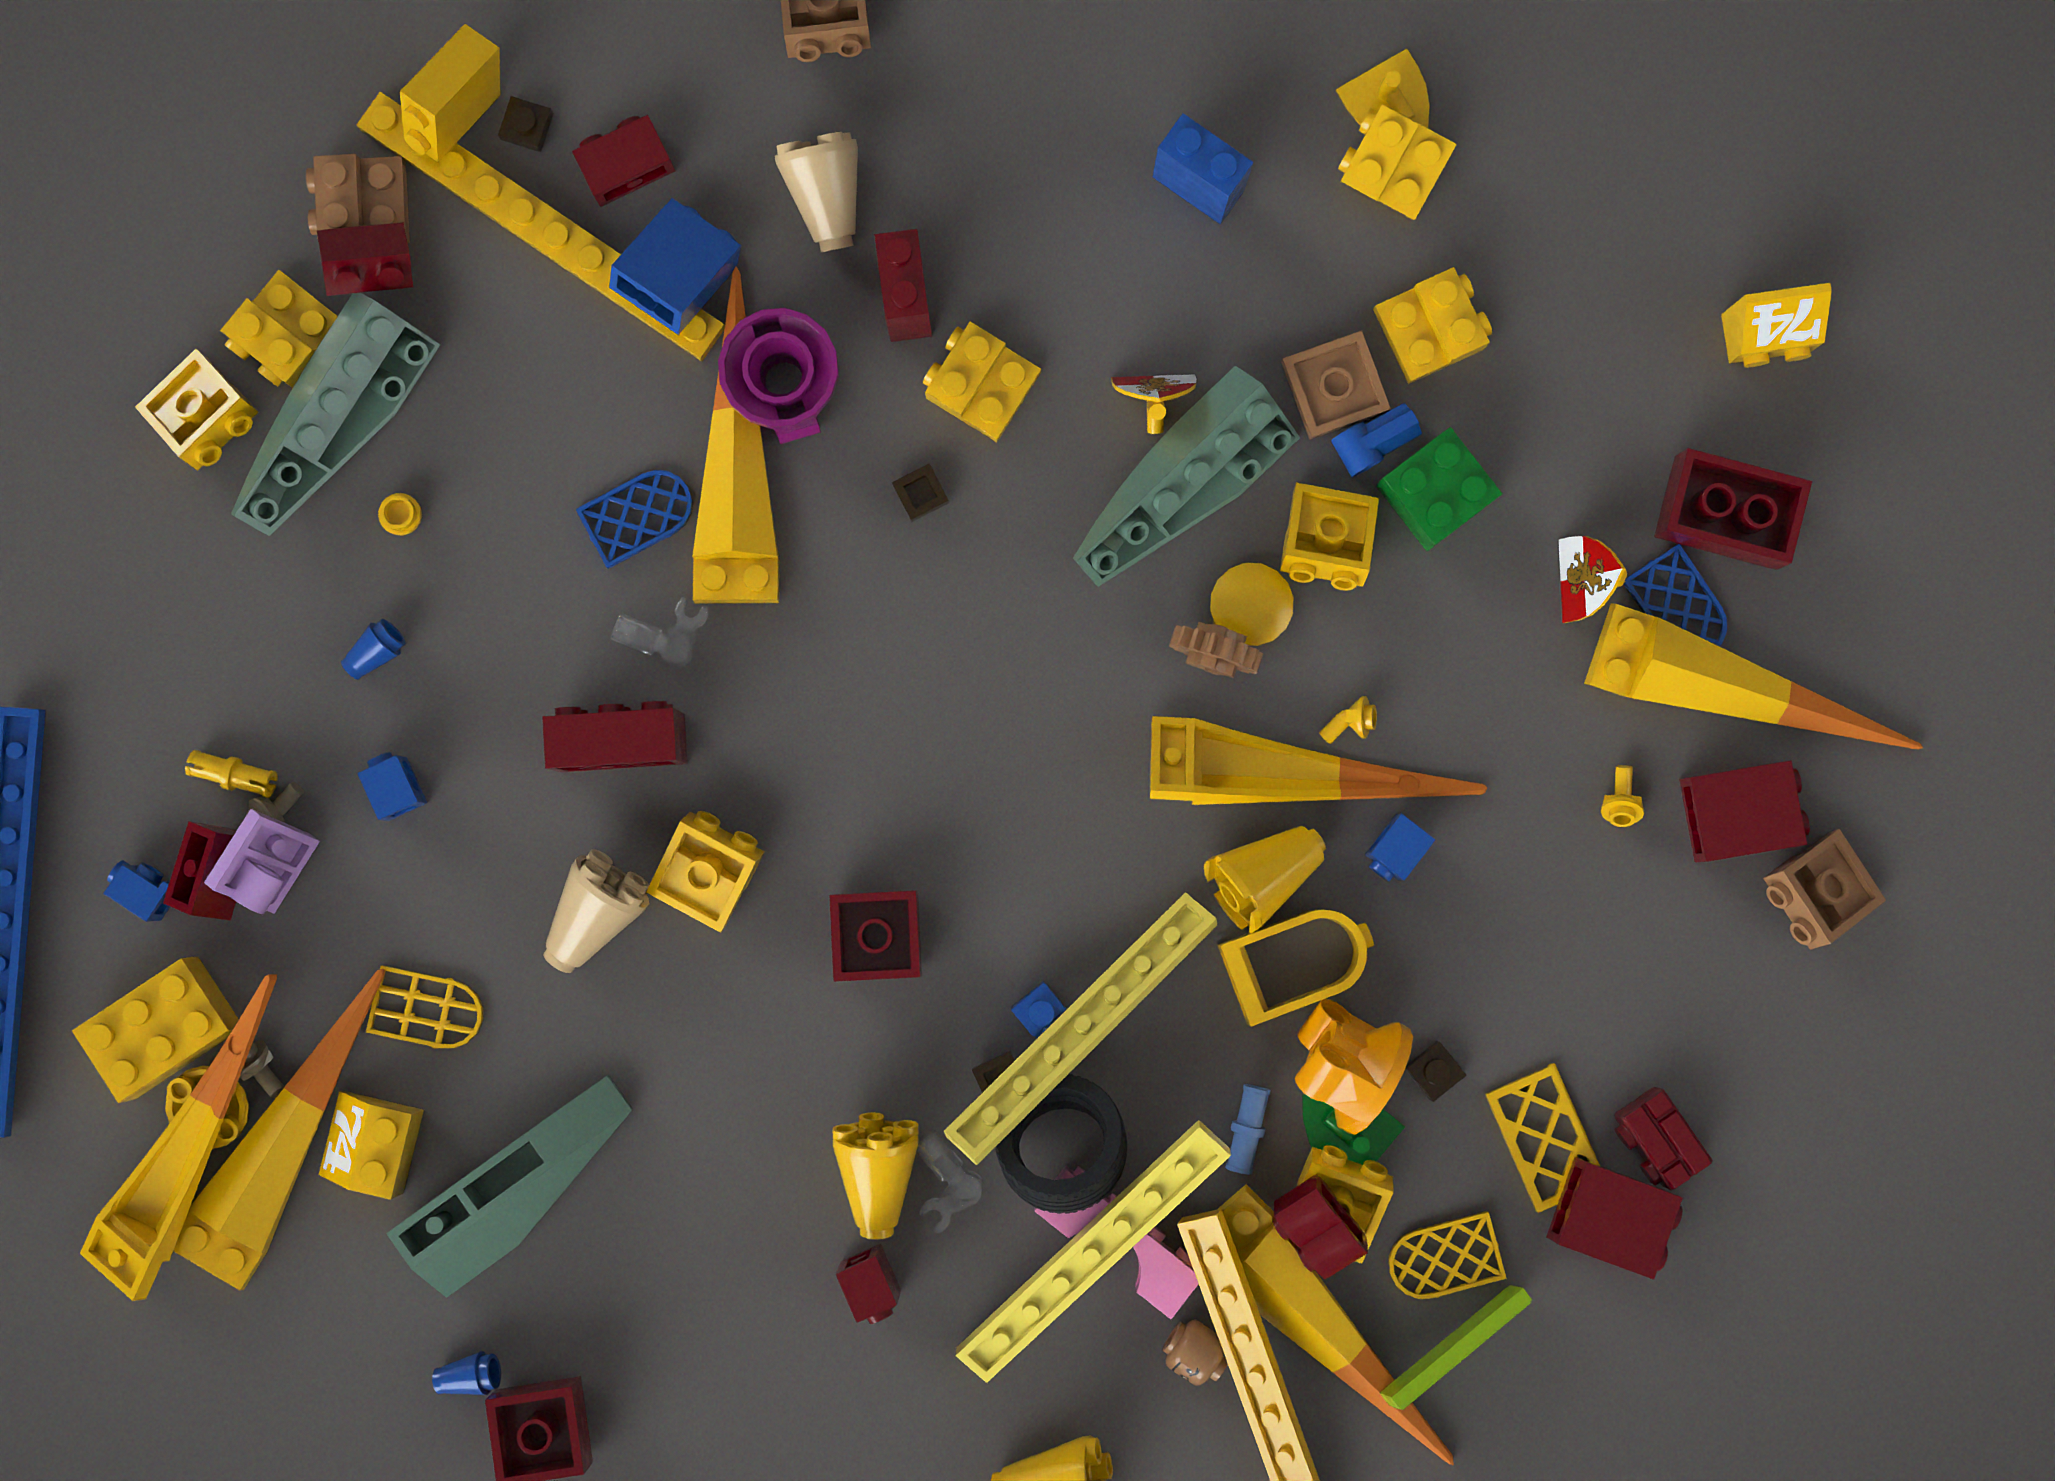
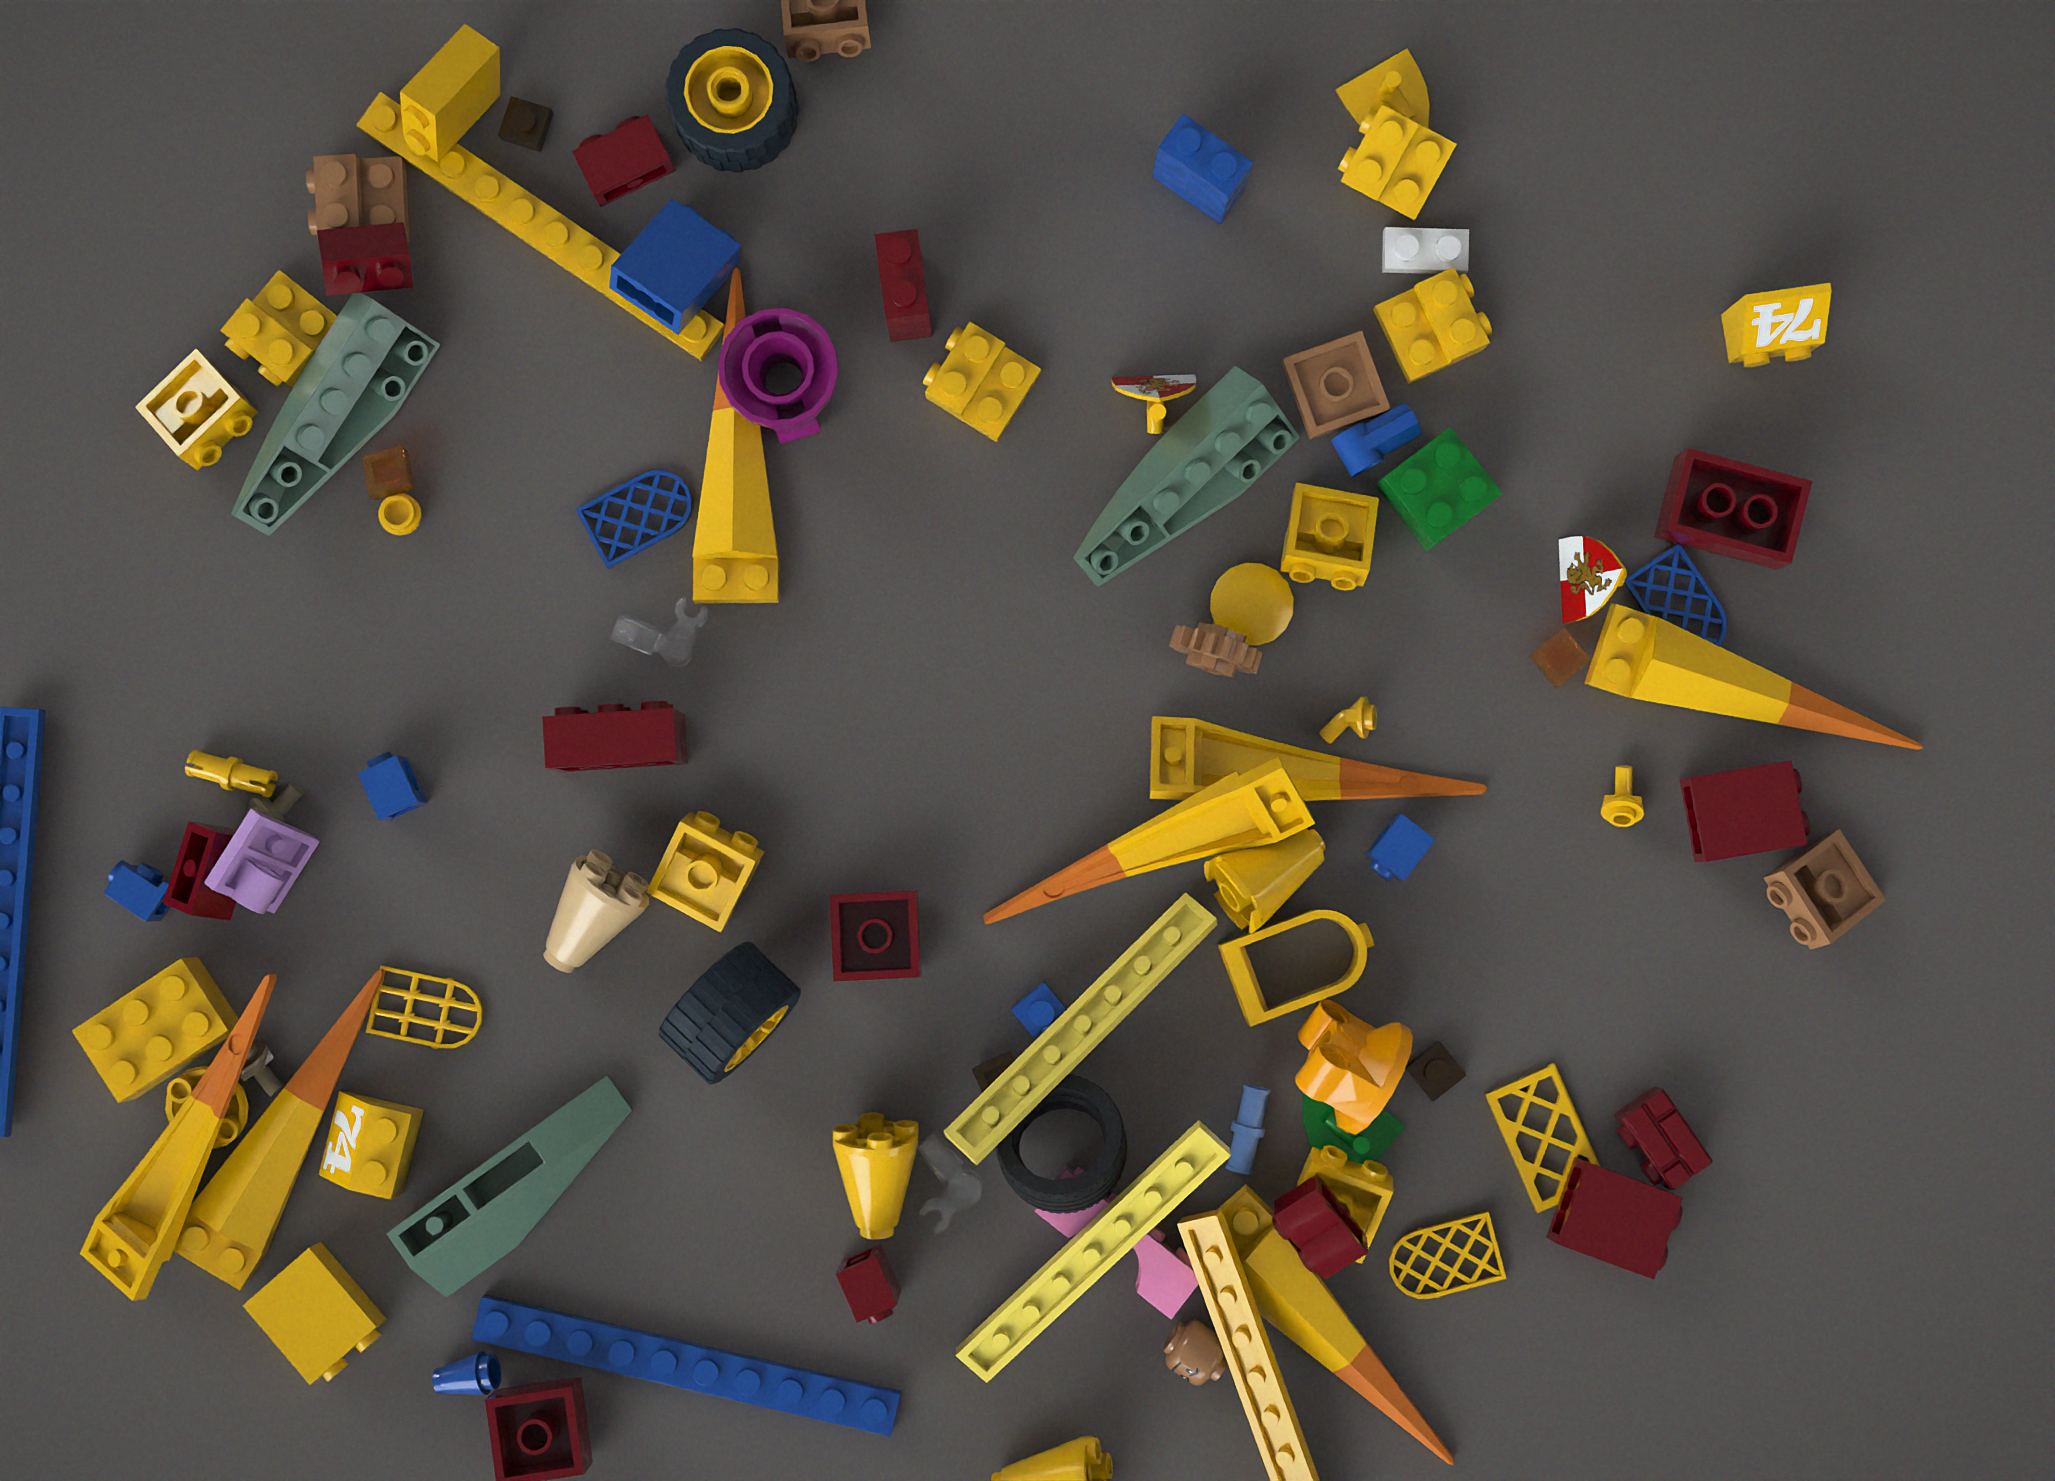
(316, 1314): none -> yellow brick
(374, 648): blue cone -> none
(388, 472): none -> clear orange plate
(686, 1365): none -> blue plate
(729, 1012): none -> black wheel
(732, 100): none -> wheel
(823, 186): tan cone -> none
(920, 492): dark brown plate -> none
(1220, 819): none -> yellow plate
(1425, 250): none -> white plate
(1456, 1347): lime tile -> none
(1559, 658): none -> clear orange plate

